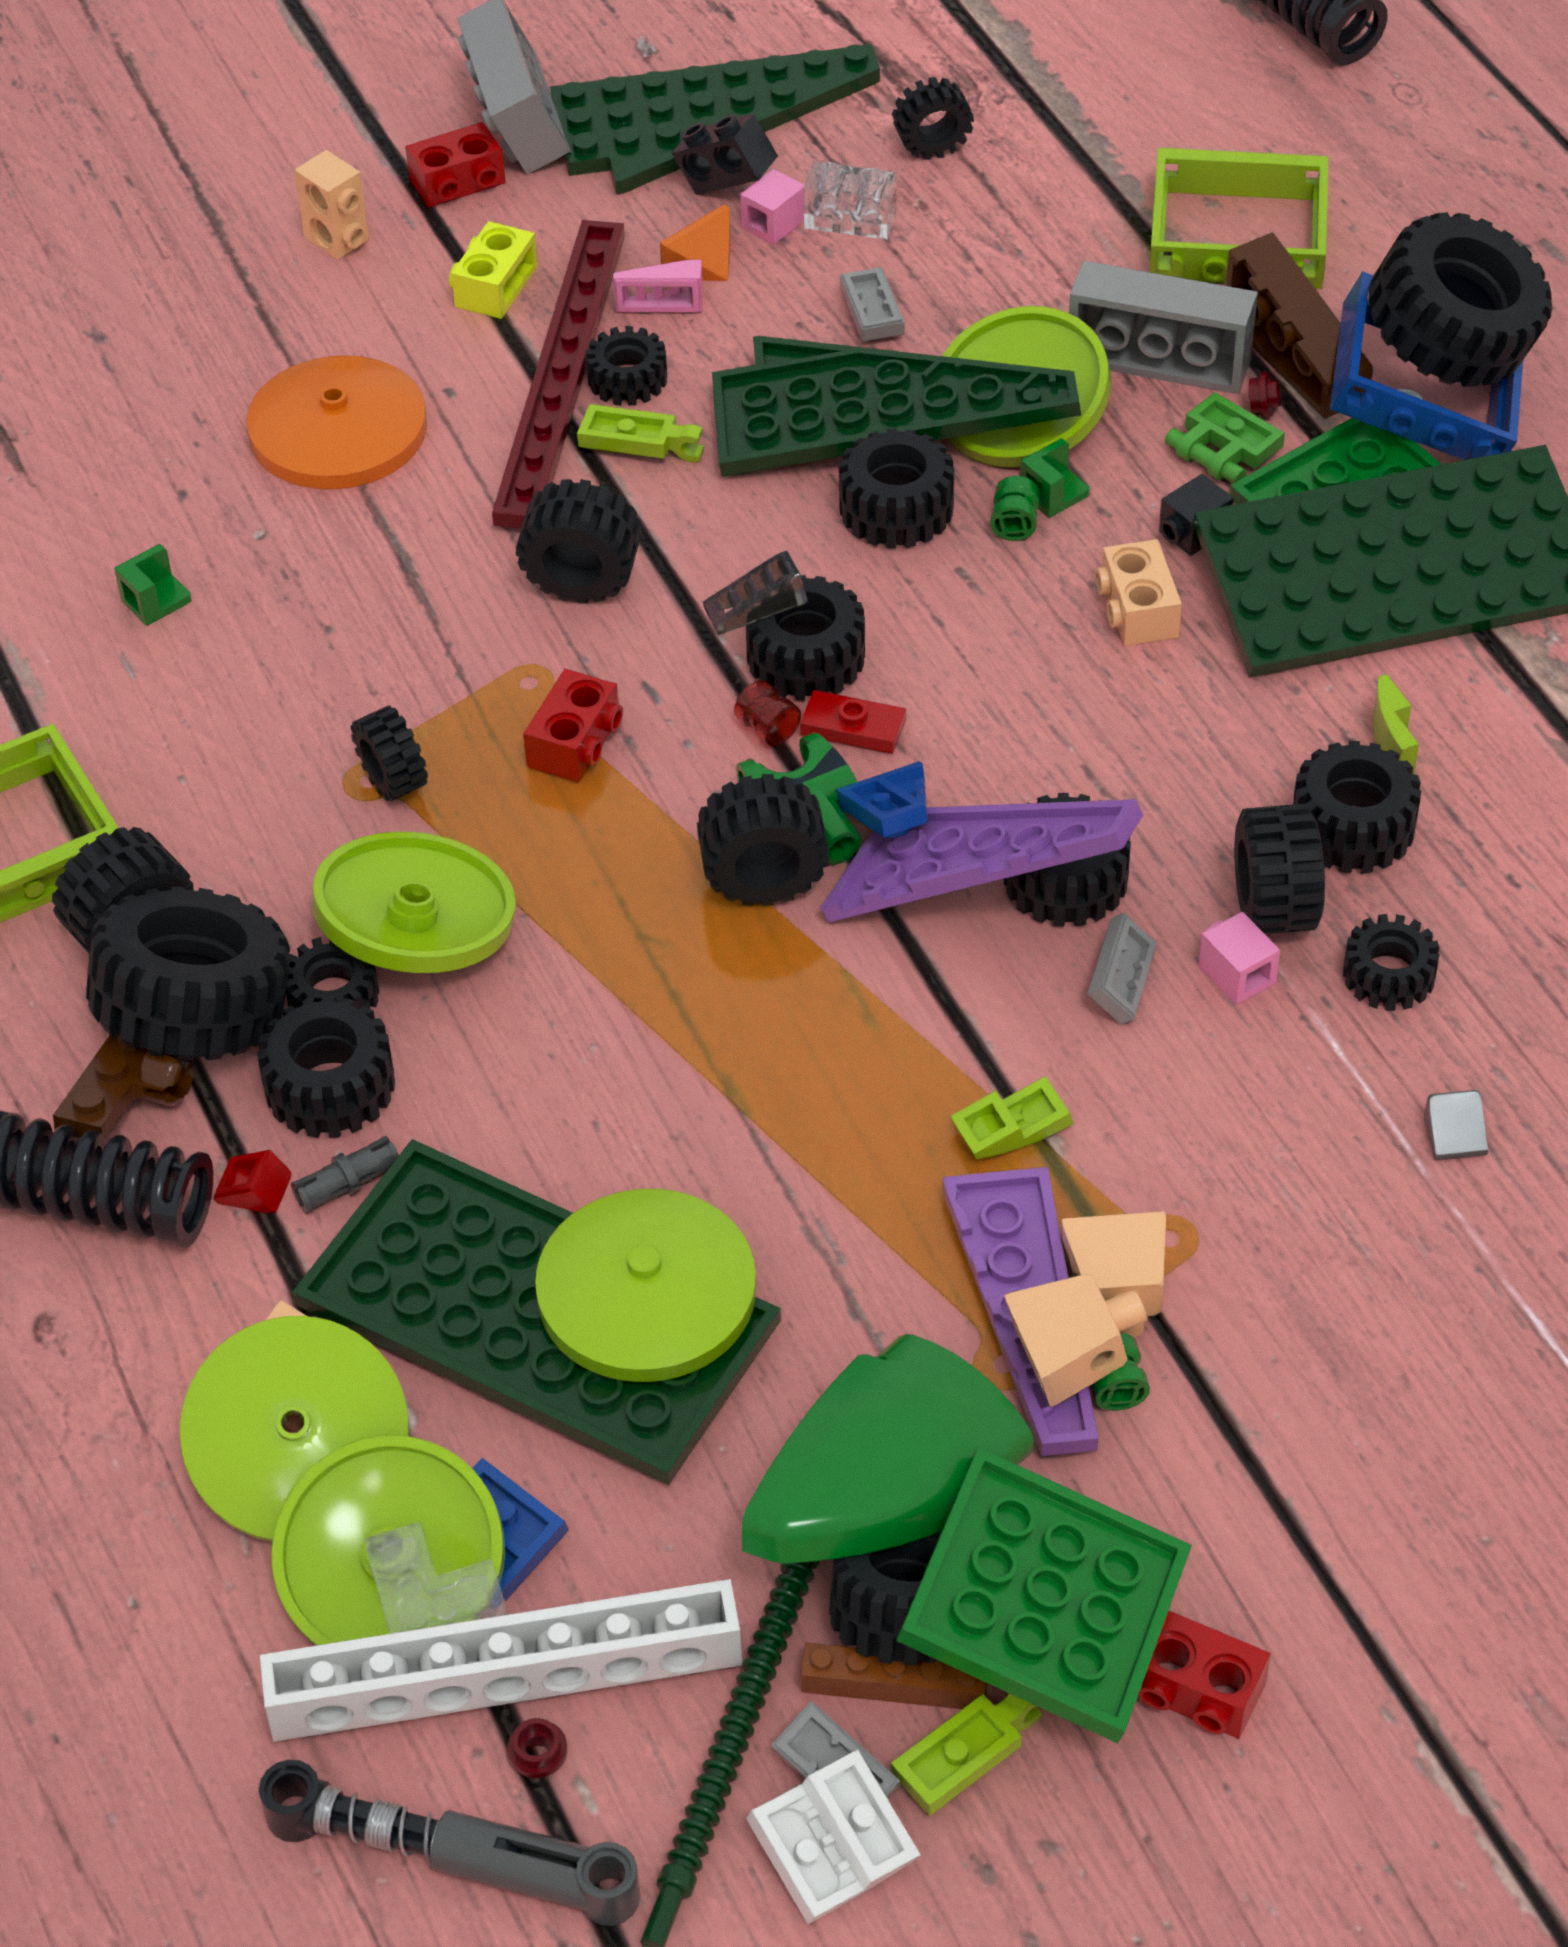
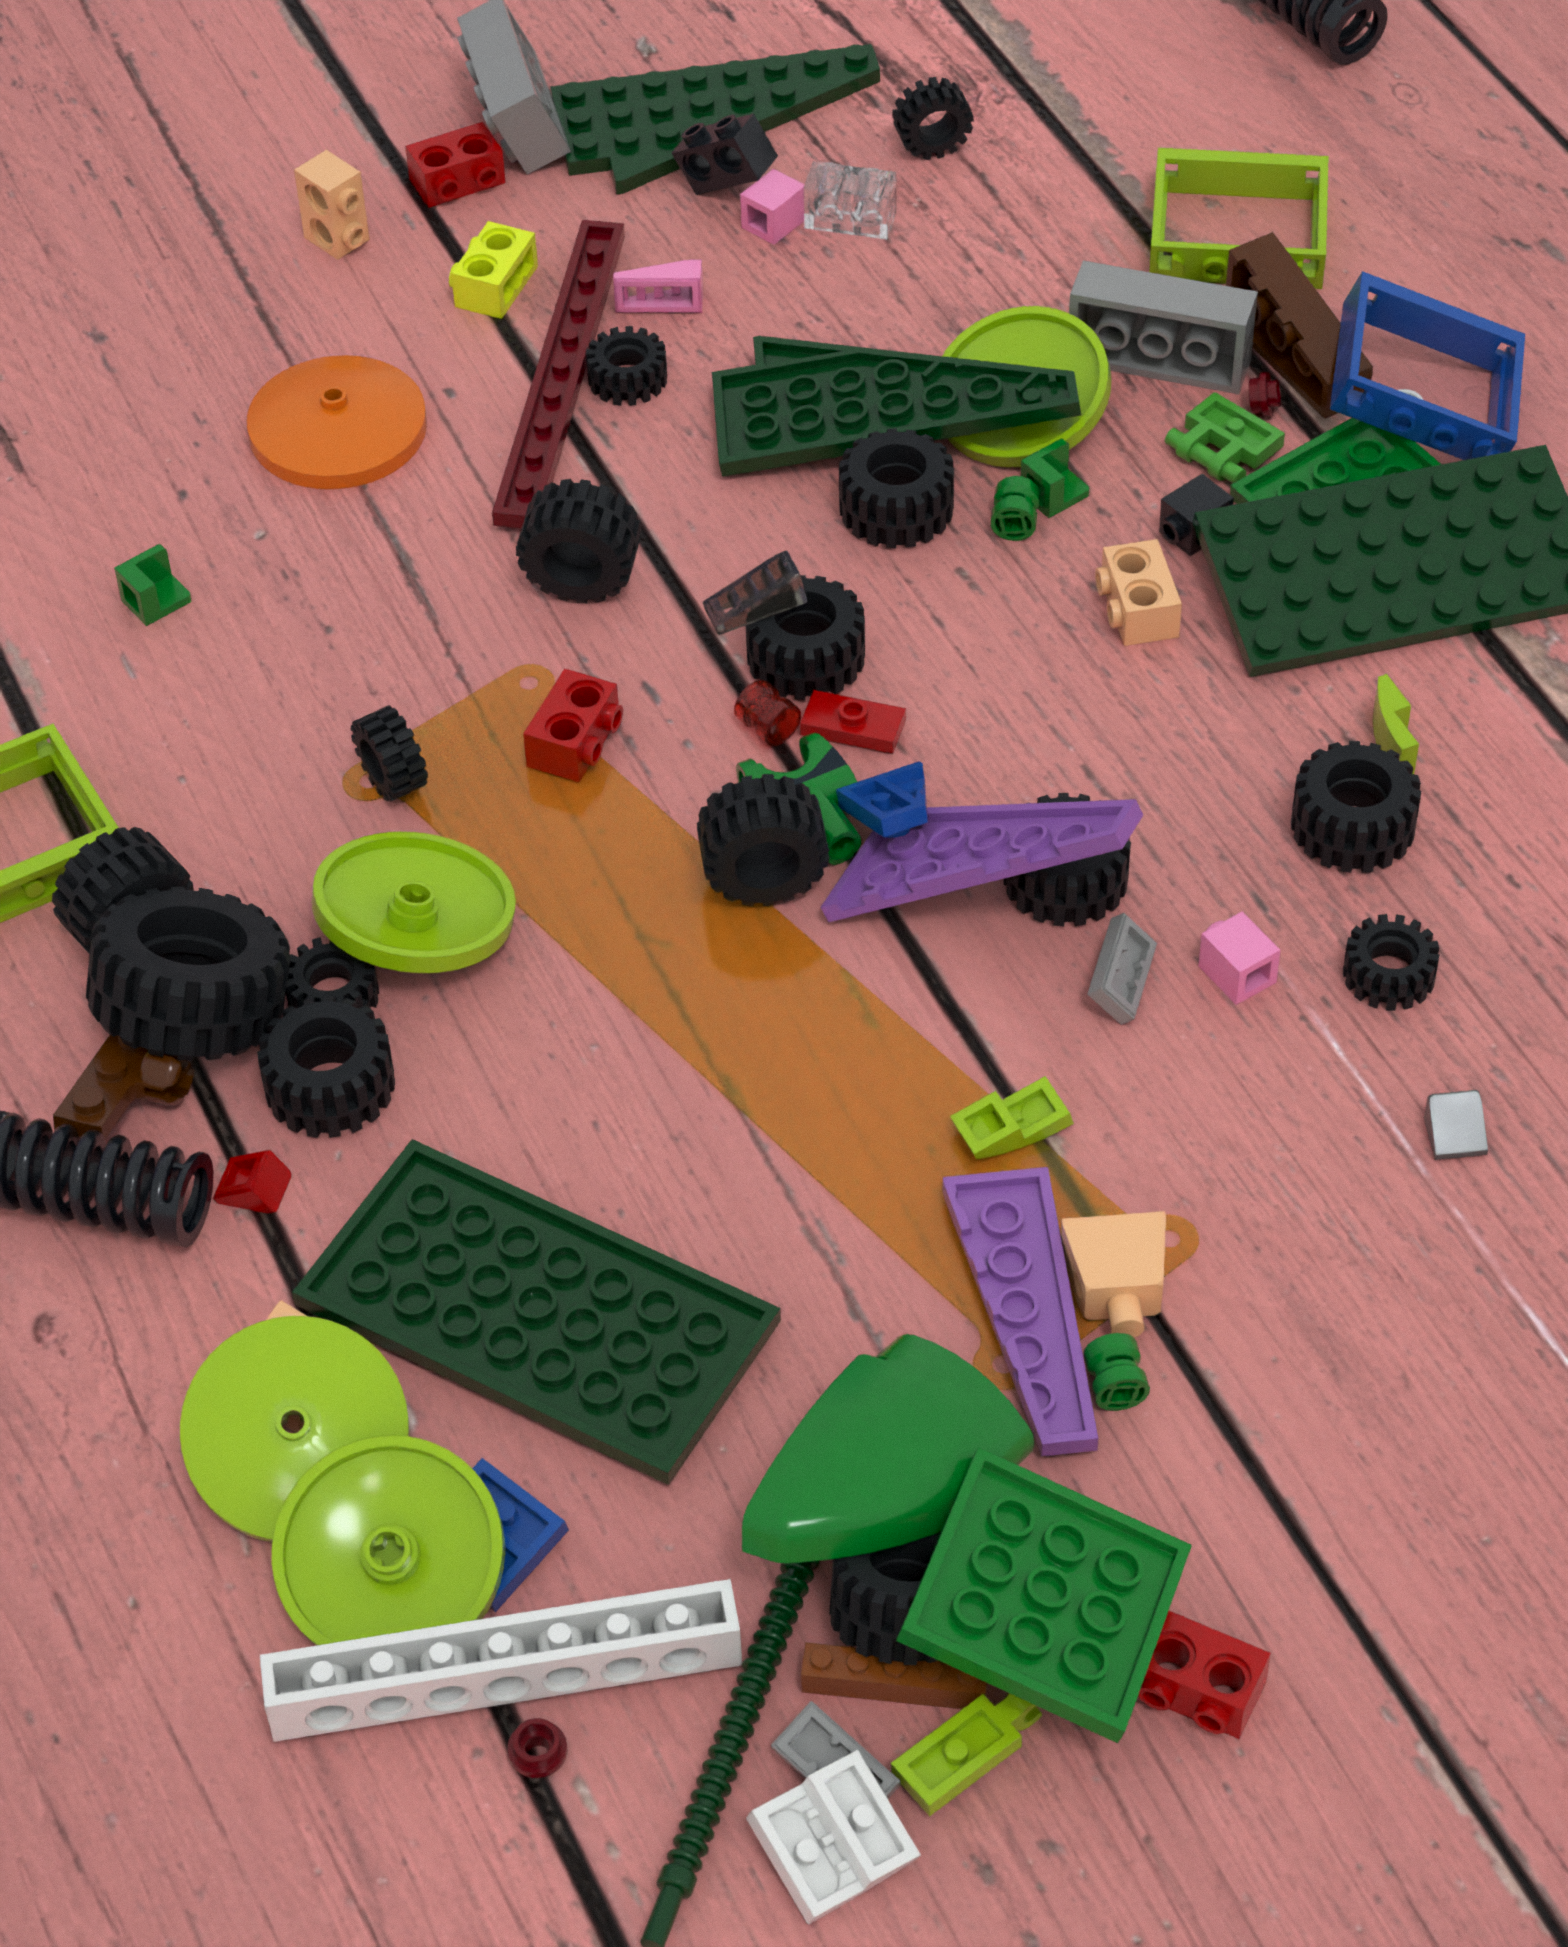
(344, 1174): dark grey pin -> none
(418, 1597): clear plate -> none
(457, 1844): piece -> none
(638, 433): lime plate -> none
(646, 1285): lime dish -> none
(703, 240): orange slope -> none
(872, 304): light grey plate -> none
(1072, 1332): light nougat torso -> none
(1280, 868): black tyre -> none
(1460, 299): black tyre -> none

